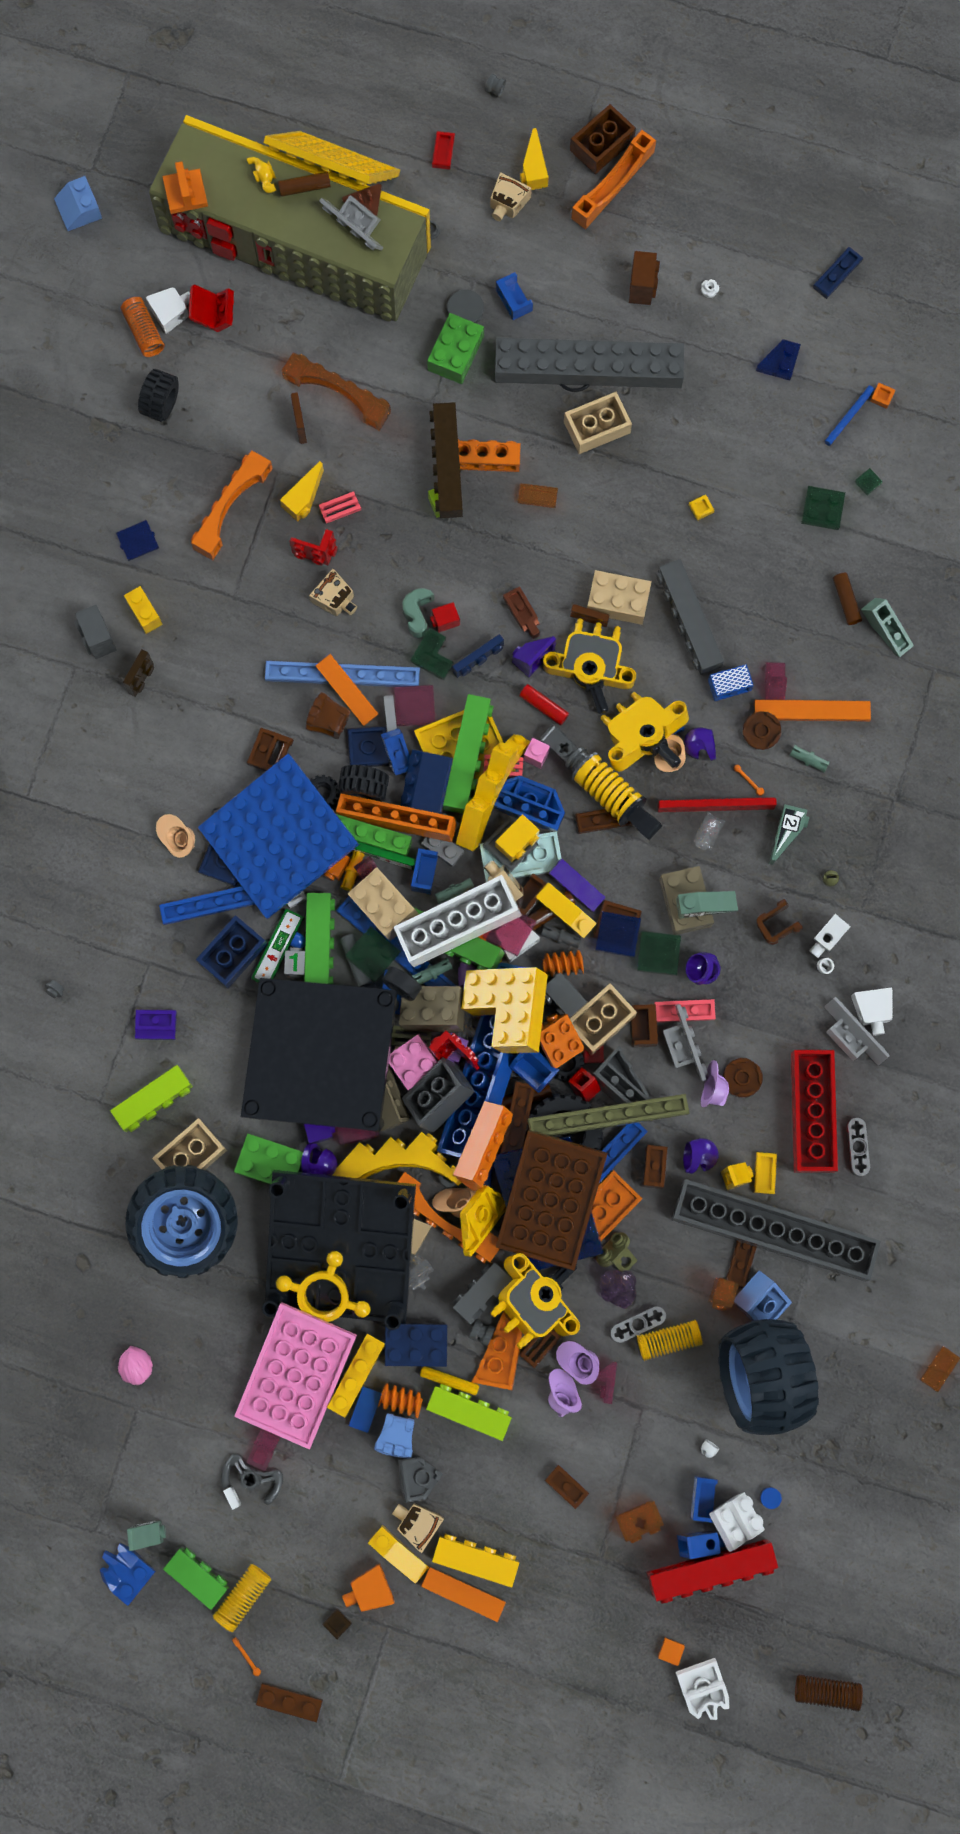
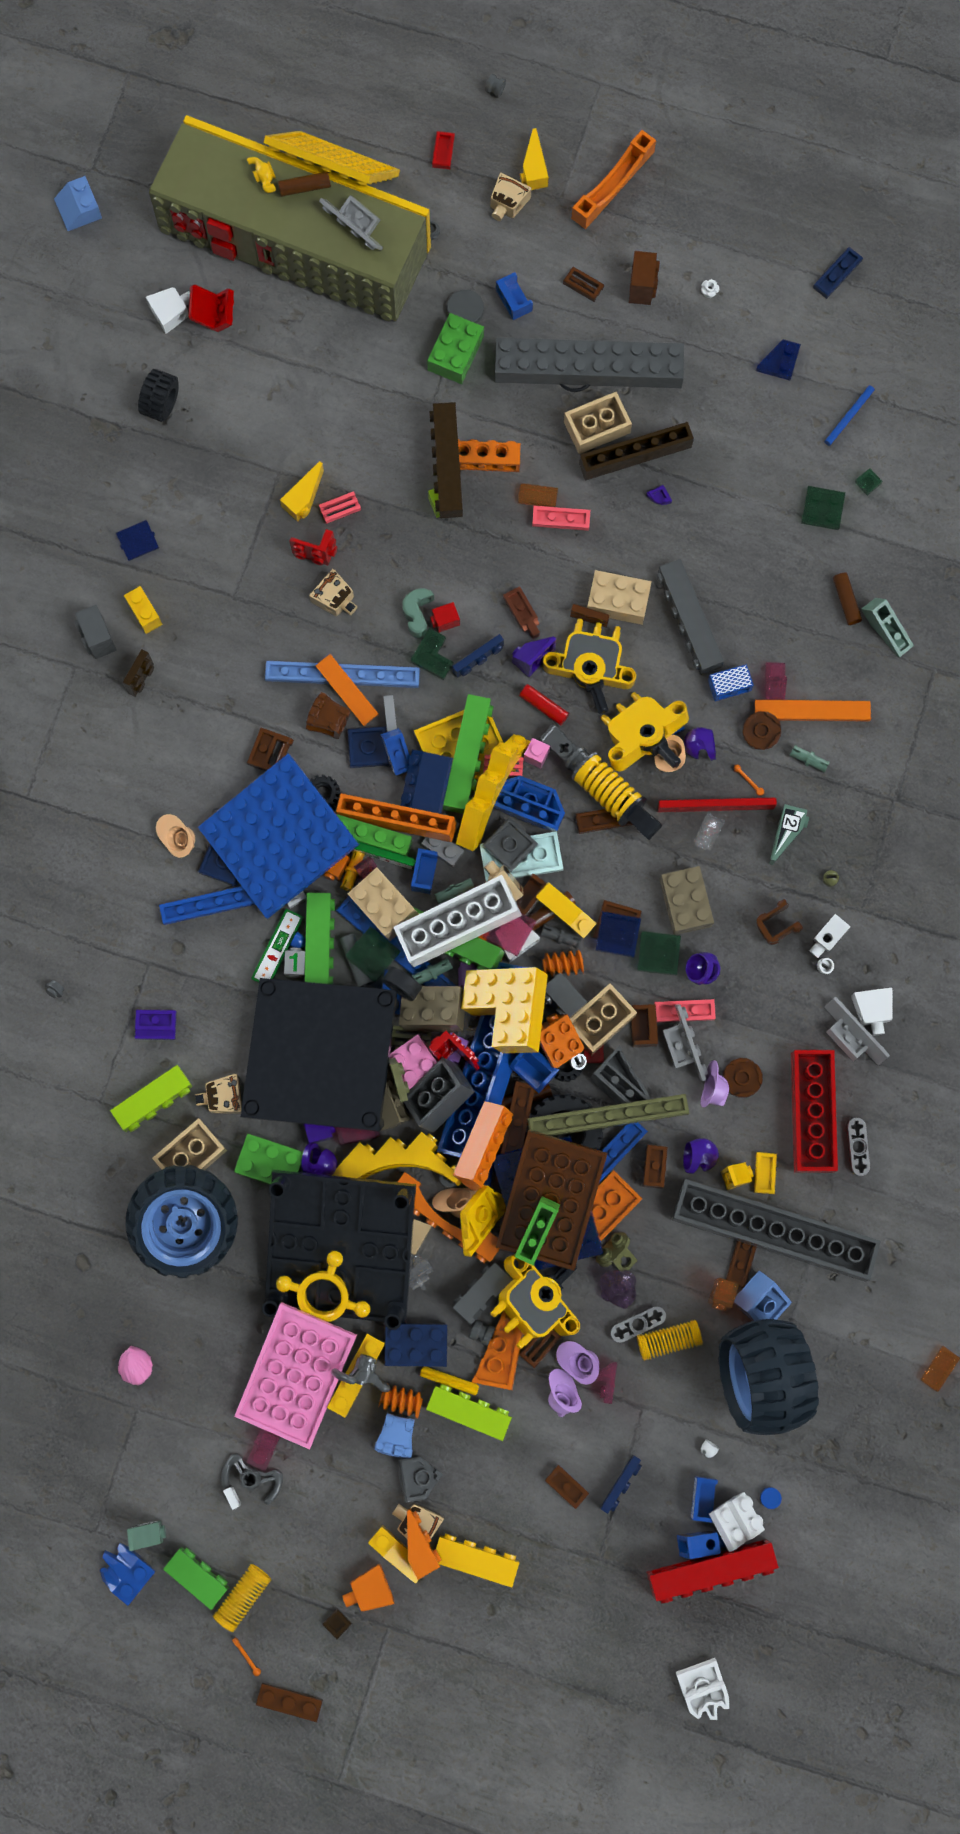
(147, 343): orange piece -> none
(185, 189): orange bracket -> none
(222, 1095): none -> torso
(231, 952): dark blue brick -> none
(253, 470): orange arch -> none
(298, 418): reddish brown tile -> none
(302, 371): clear orange arch -> none
(363, 782): black tyre -> none
(363, 1373): none -> dark grey piece
(365, 1409): blue tile -> none
(368, 197): copper piece -> none
(396, 1072): none -> olive plate
(414, 705): clear pink tile -> none
(420, 1554): none -> orange slope
(463, 1594): orange tile -> none
(517, 838): yellow brick -> none
(537, 1230): none -> bright green brick
(561, 518): none -> coral plate
(576, 885): dark purple tile -> none
(581, 1059): none -> white hinge
(584, 1085): red brick -> none
(585, 292): none -> reddish brown tile
(602, 139): reddish brown brick -> none
(621, 1484): none -> dark blue plate
(628, 1519): clear orange brick -> none
(636, 451): none -> dark brown brick
(659, 496): none -> dark purple tile
(671, 1651): orange tile -> none
(701, 507): yellow tile -> none
(706, 903): sand green slope -> none
(802, 1689): reddish brown piece -> none
(882, 395): orange tile -> none

